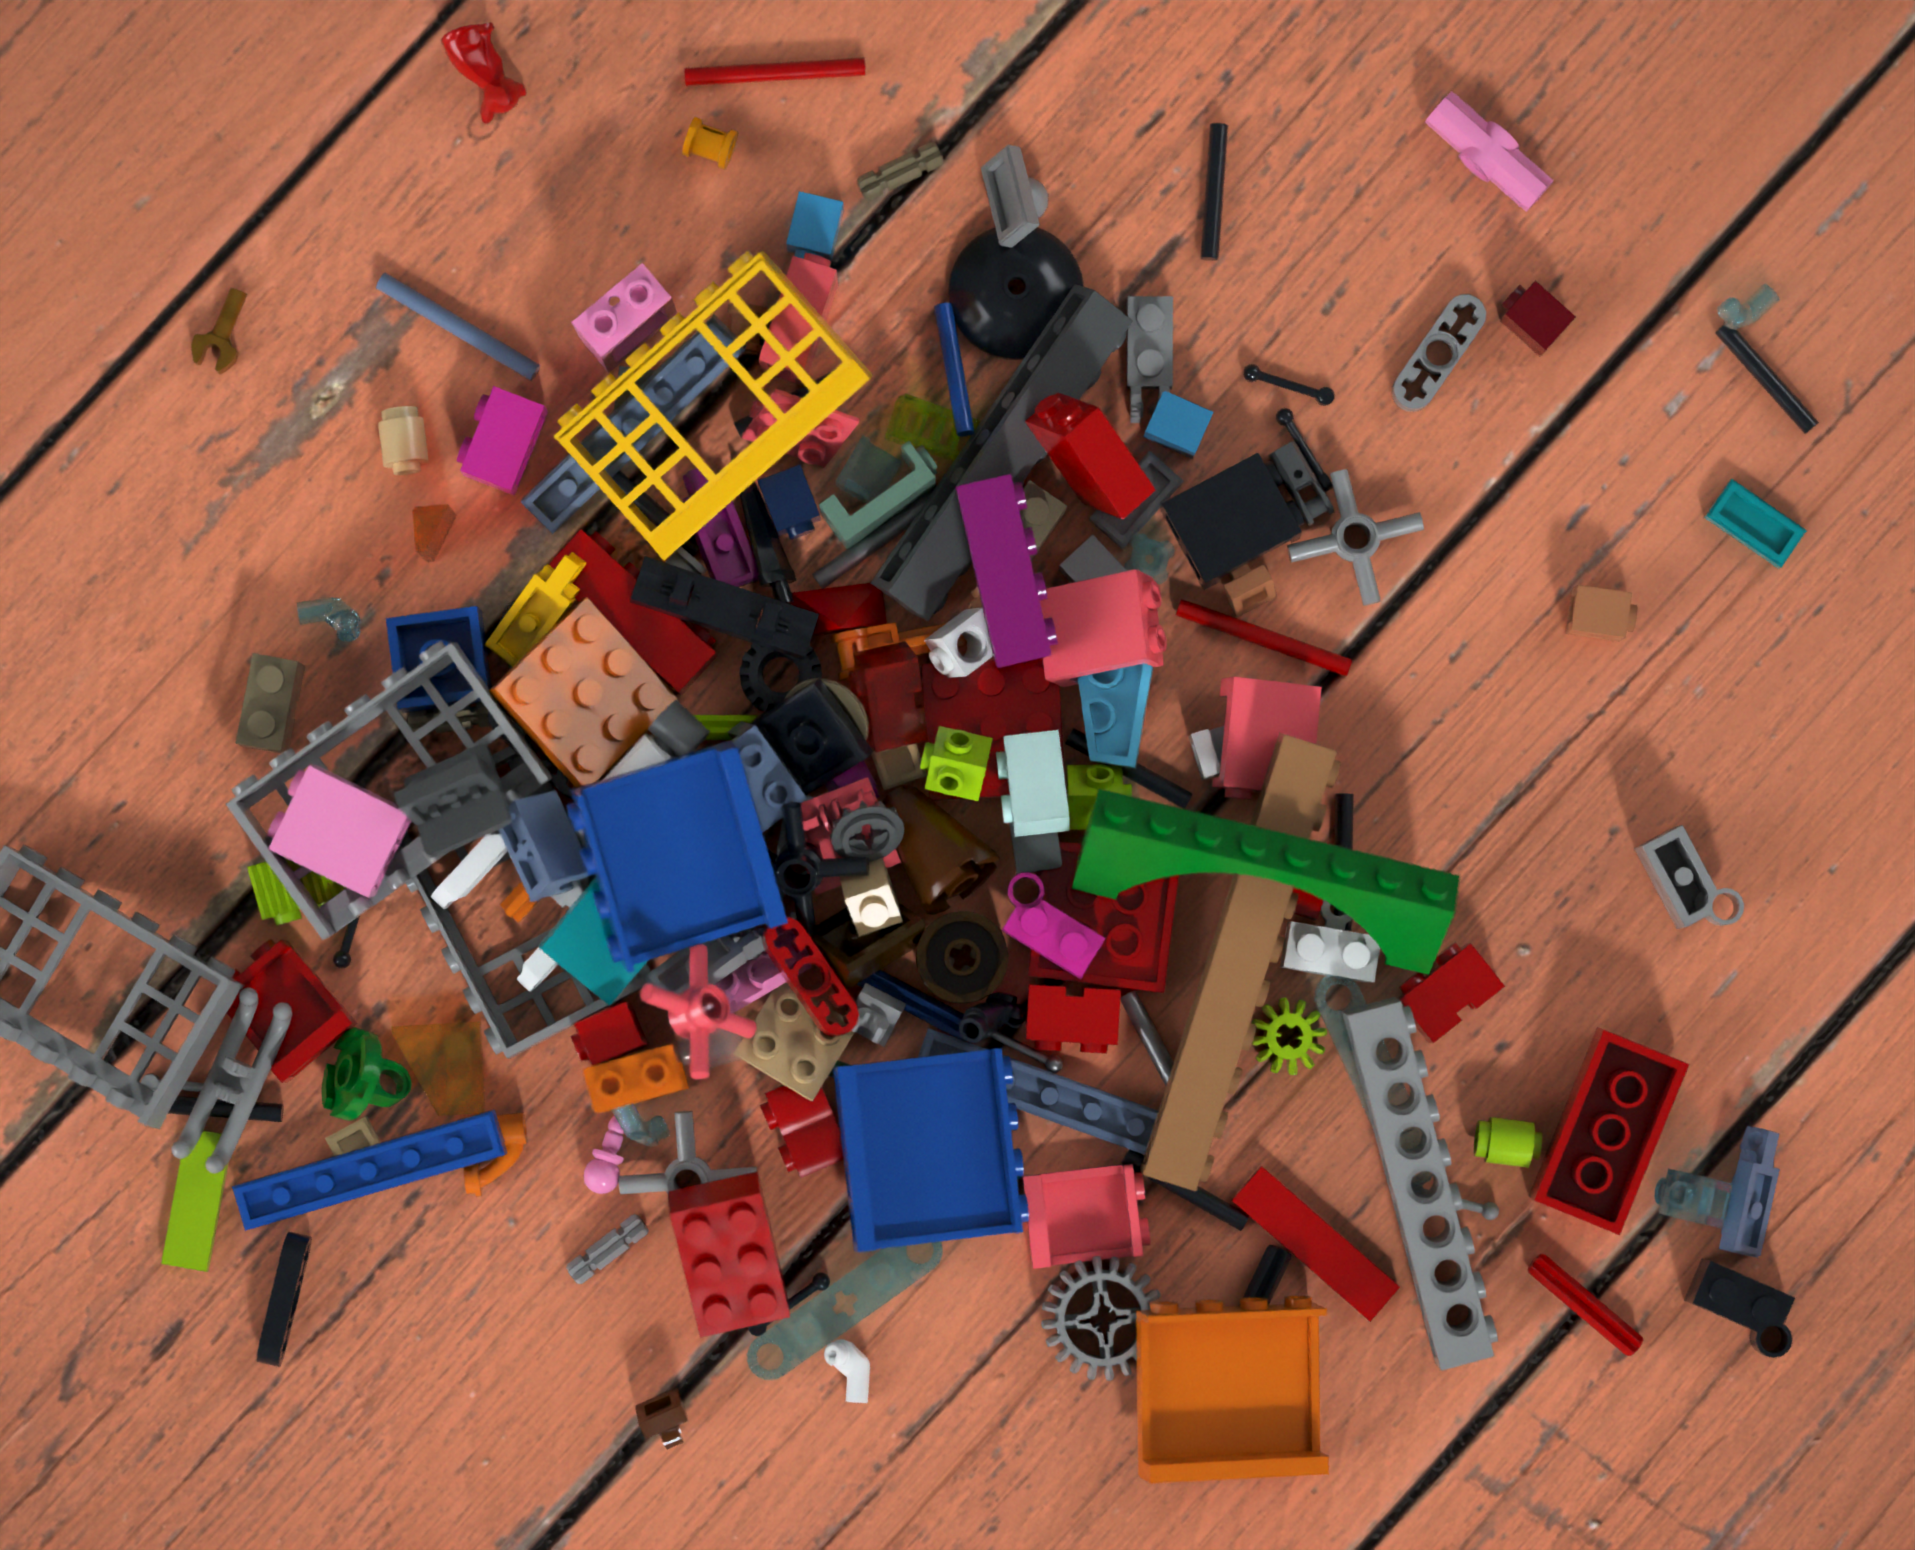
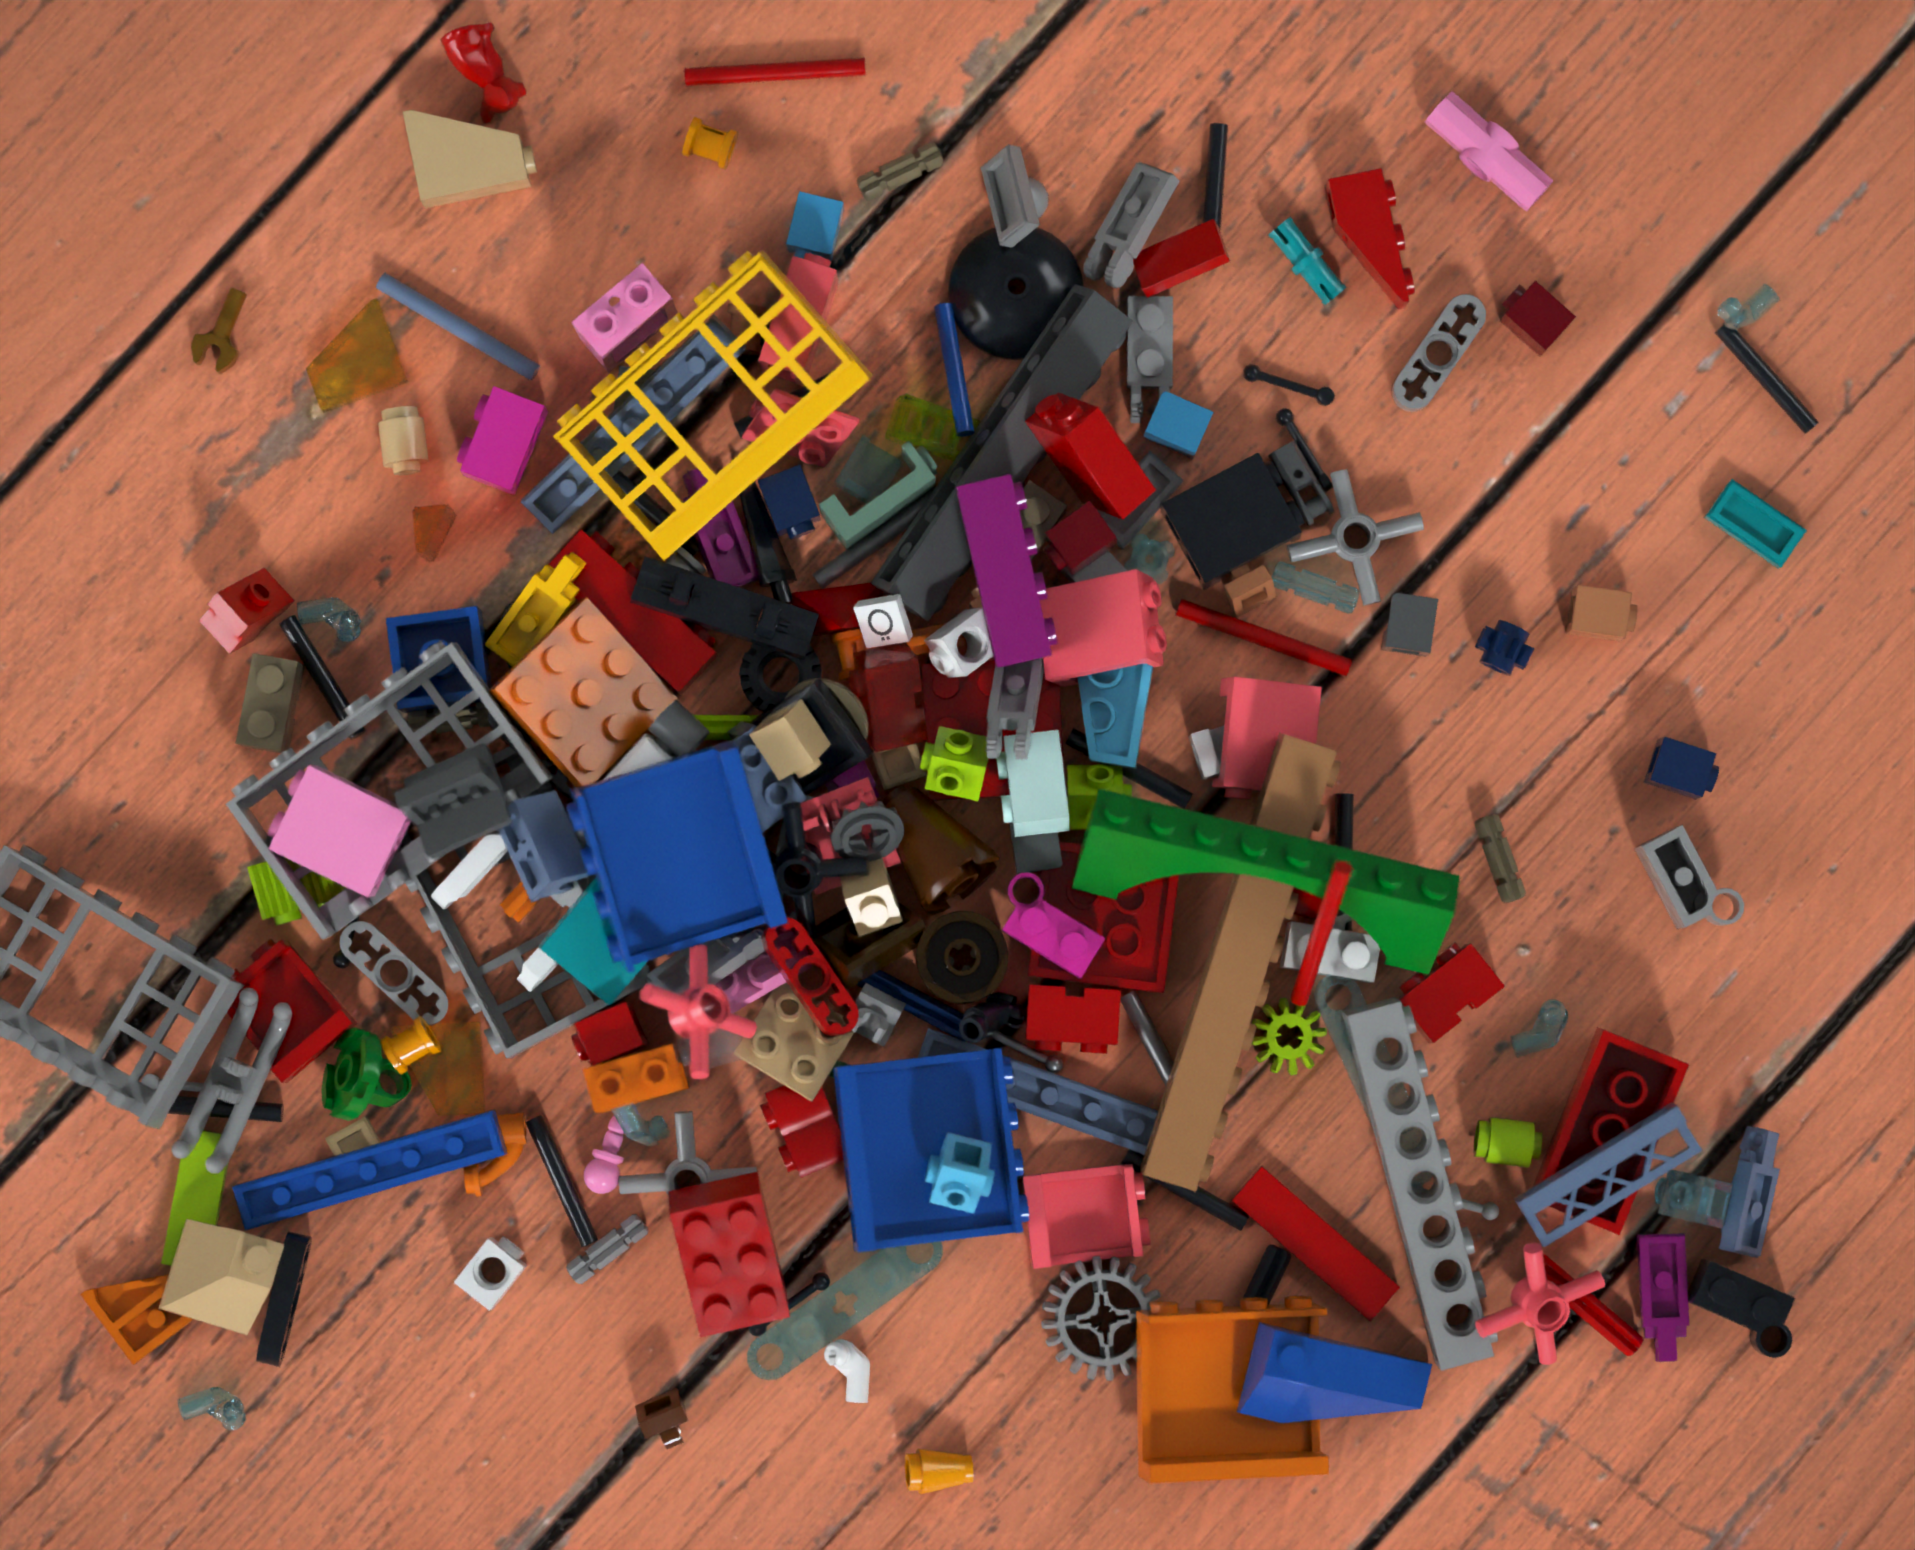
(133, 1317): none -> orange wing
(217, 1403): none -> clear light blue arm
(220, 1276): none -> tan slope
(245, 609): none -> red brick
(317, 669): none -> black bar
(357, 361): none -> clear yellow wing
(376, 941): none -> light grey beam
(410, 1045): none -> light orange bush
(464, 159): none -> tan slope
(473, 1281): none -> white brick
(561, 1181): none -> black bar
(791, 741): none -> tan brick
(883, 621): none -> white tile
(936, 1470): none -> light orange cone
(960, 1173): none -> medium azure brick
(1014, 705): none -> light grey hinge
(1079, 539): none -> dark red brick
(1129, 224): none -> light grey hinge
(1180, 258): none -> red tile
(1307, 261): none -> teal pin
(1315, 587): none -> clear light blue axle
(1317, 1378): none -> blue wedge
(1321, 932): none -> red bar
(1364, 223): none -> red slope
(1410, 625): none -> dark grey panel
(1500, 858): none -> dark tan axle
(1504, 647): none -> dark blue gear
(1540, 1303): none -> coral bar
(1546, 1030): none -> clear light blue arm
(1600, 1160): none -> sand blue fence
(1663, 1291): none -> magenta hinge
(1682, 768): none -> dark blue brick

